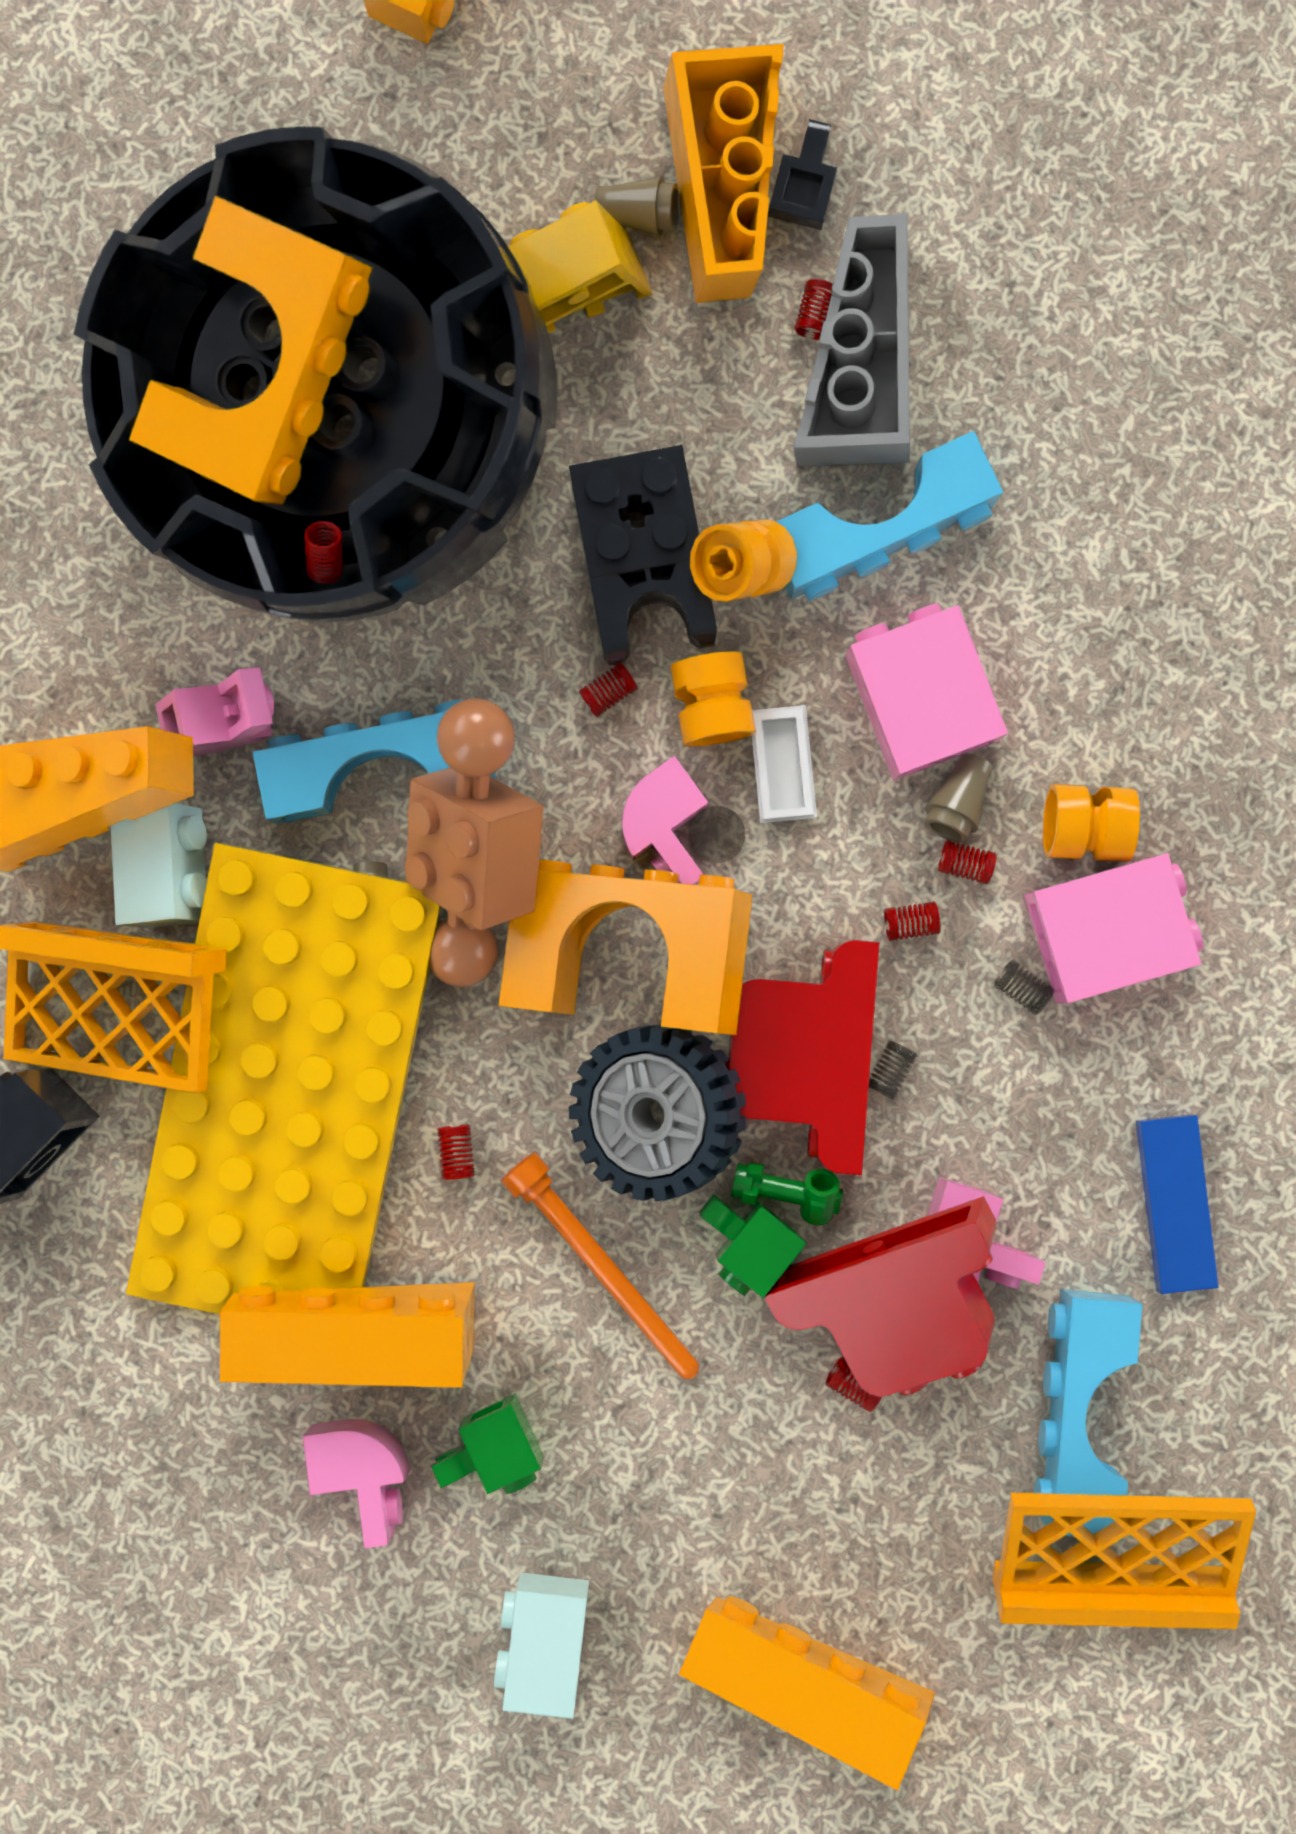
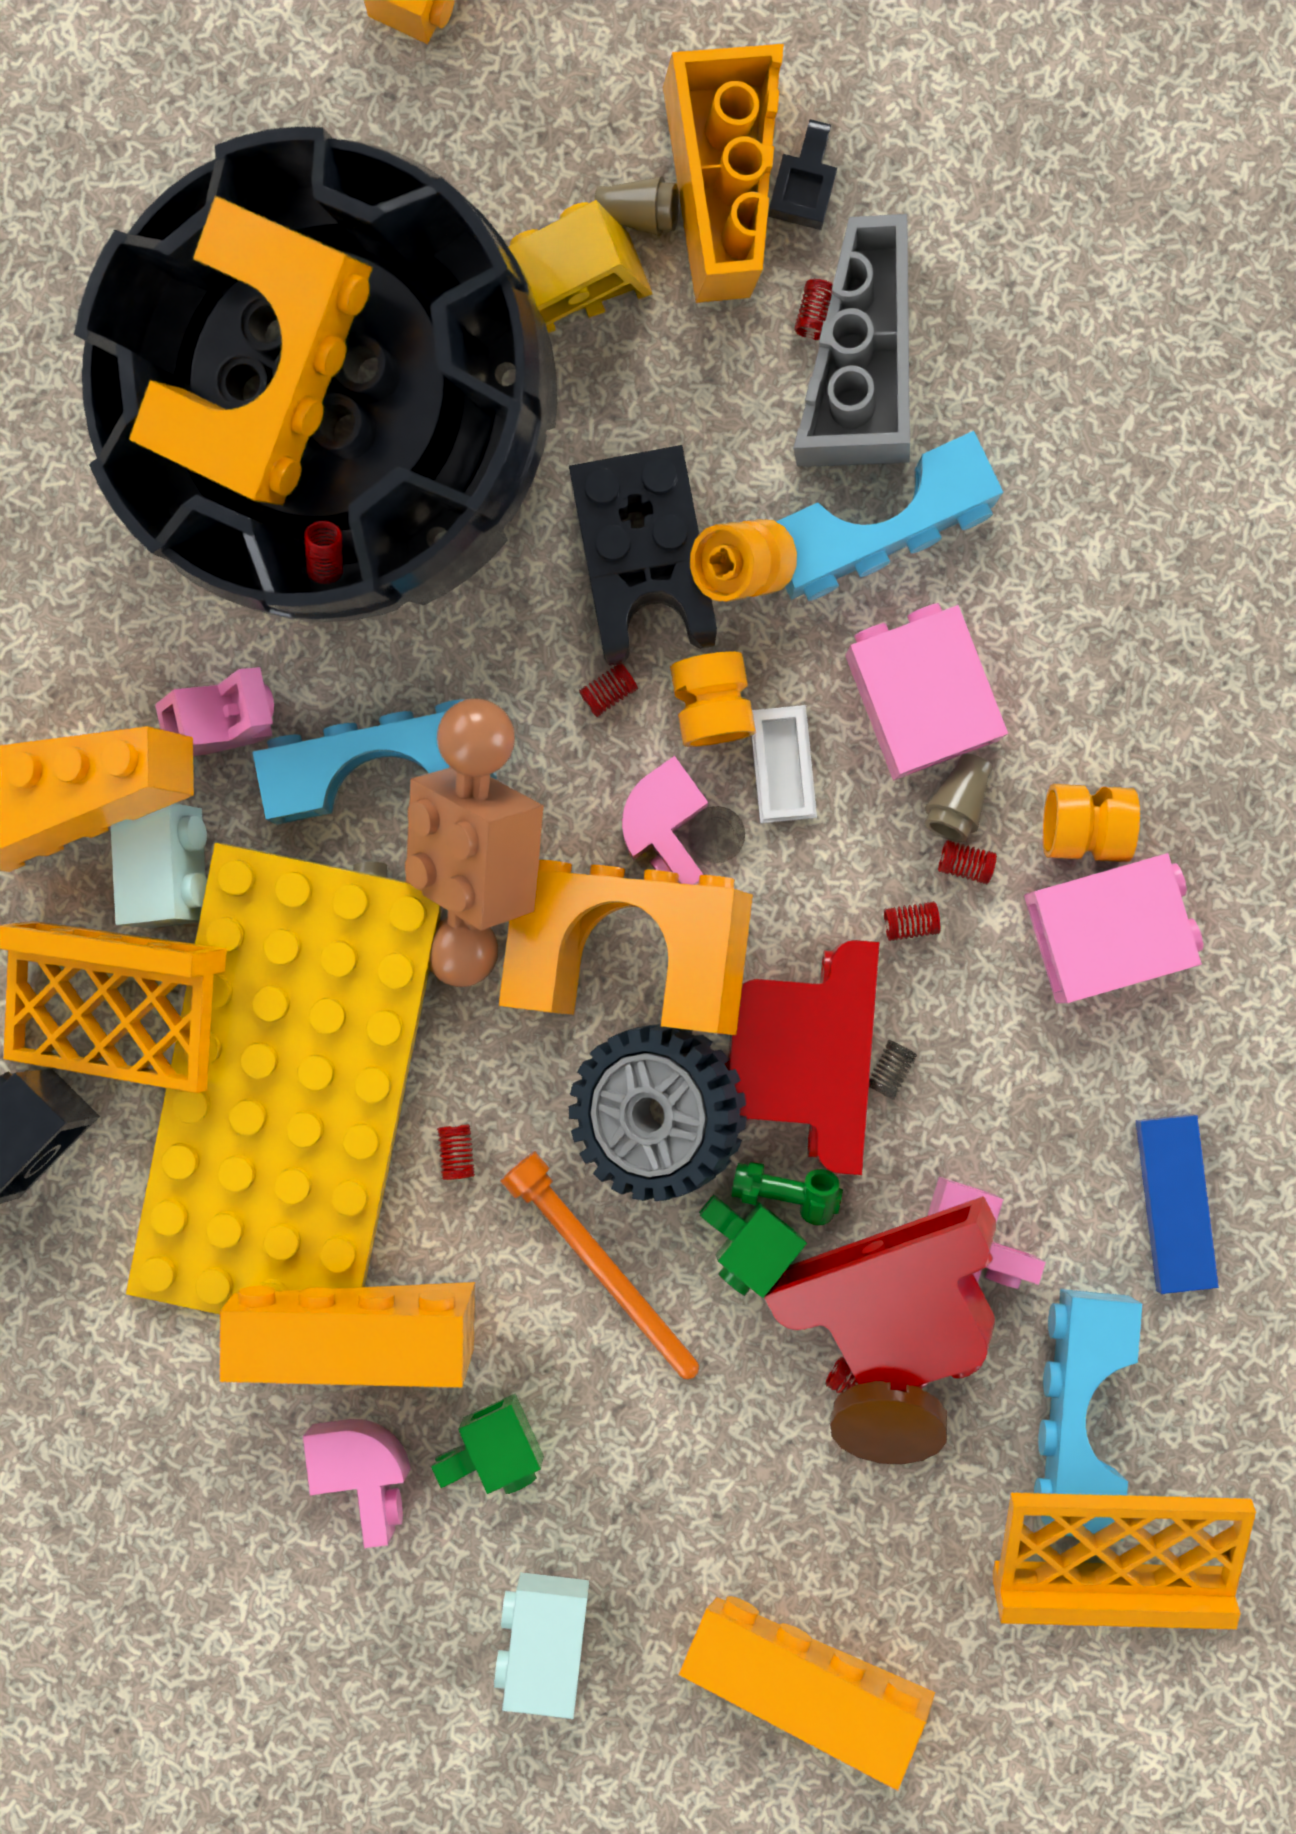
(889, 1423): none -> reddish brown tile
(1044, 990): clear smoke piece -> none

